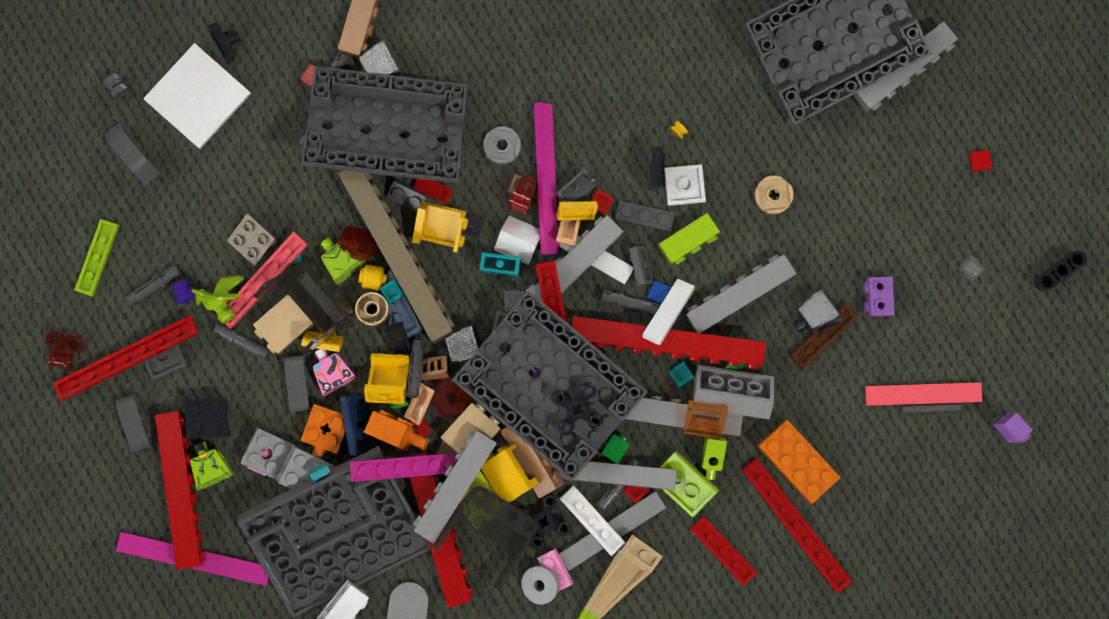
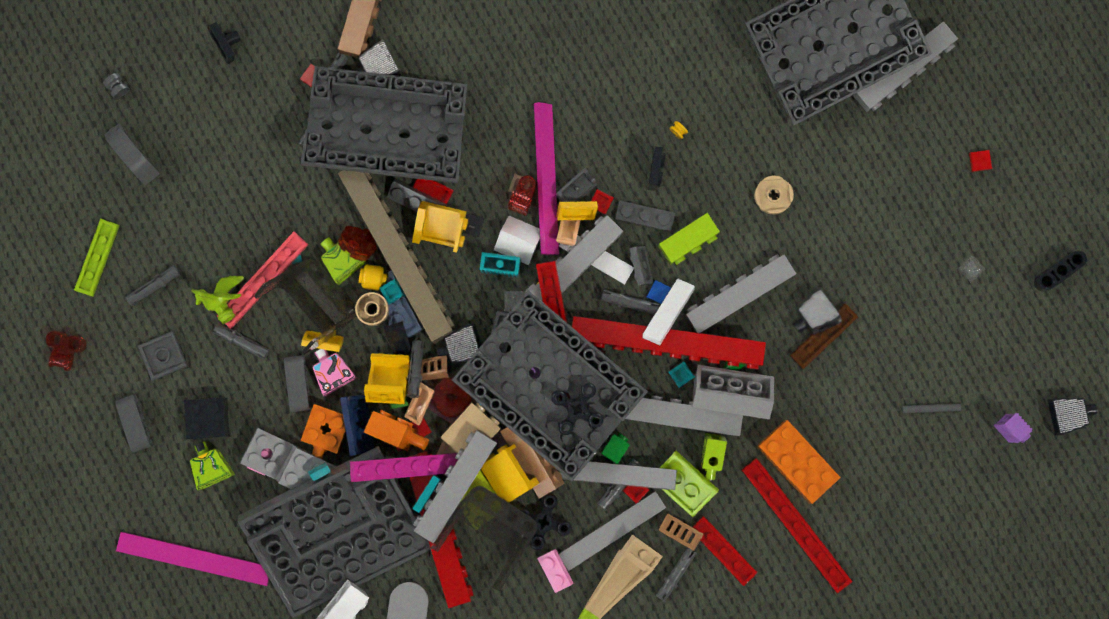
(126, 358): red plate -> none
(179, 490): red brick -> none
(182, 291): dark purple wheel -> none
(197, 96): white tile -> none
(251, 239): dark tan hinge -> none
(282, 325): tan panel -> none
(426, 493): none -> teal tile
(502, 156): light grey tile -> none
(530, 587): light grey tile -> none
(592, 520): white tile -> none
(666, 523): none -> medium nougat slope
(676, 574): none -> dark grey pin
(684, 185): white tile -> none
(705, 425): clear orange plate -> none
(879, 296): medium lavender brick -> none
(923, 394): coral tile -> none
(1070, 414): none -> torso

